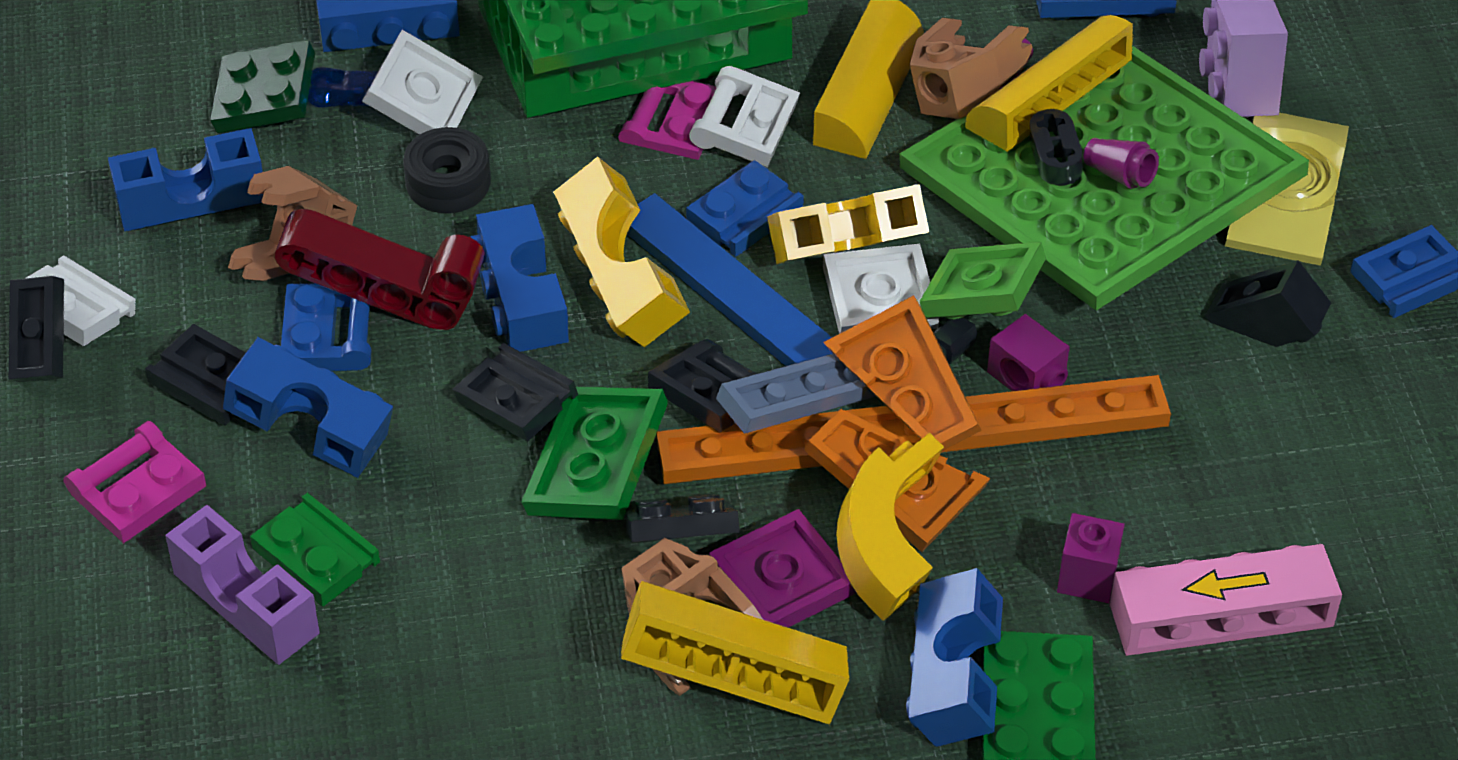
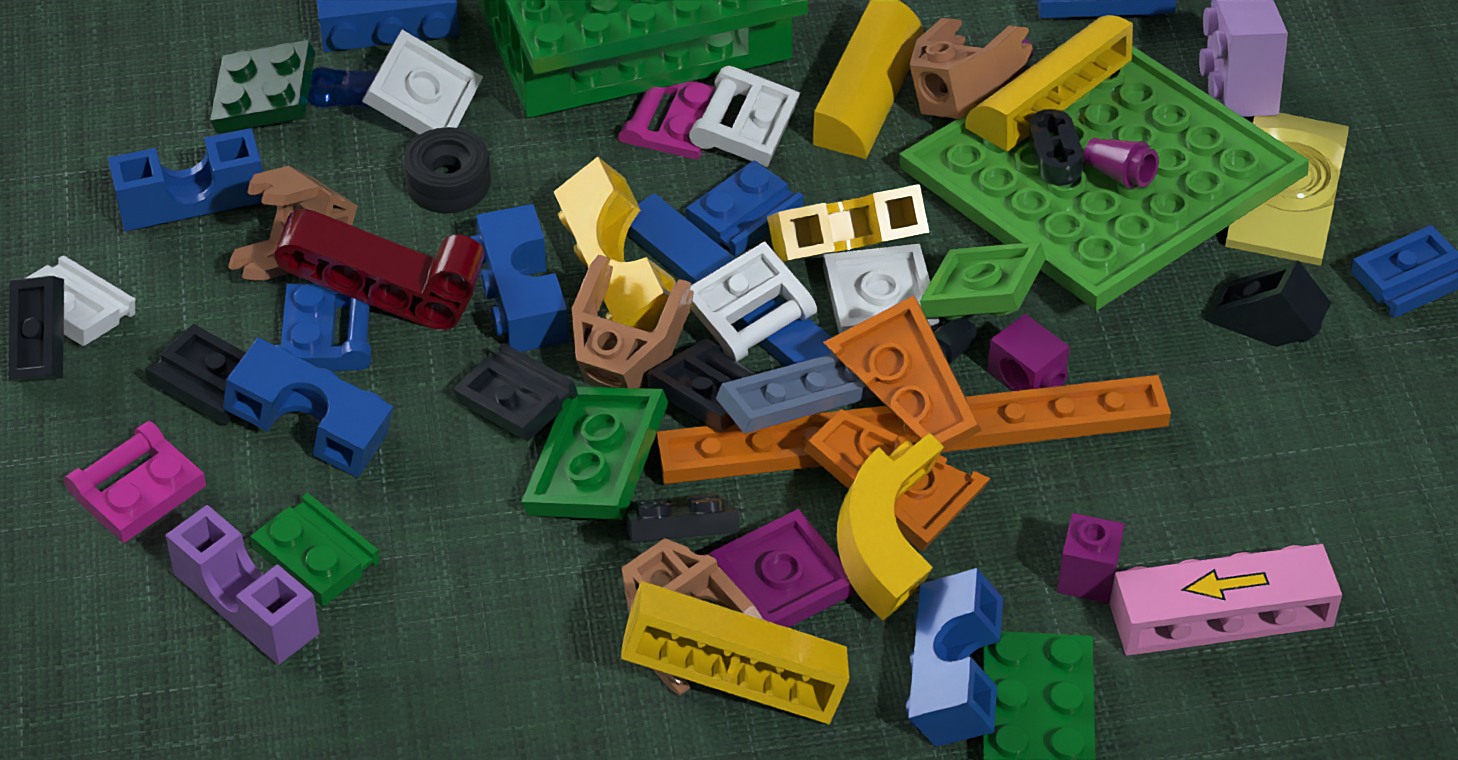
(617, 353): none -> nougat piece
(744, 287): none -> white plate

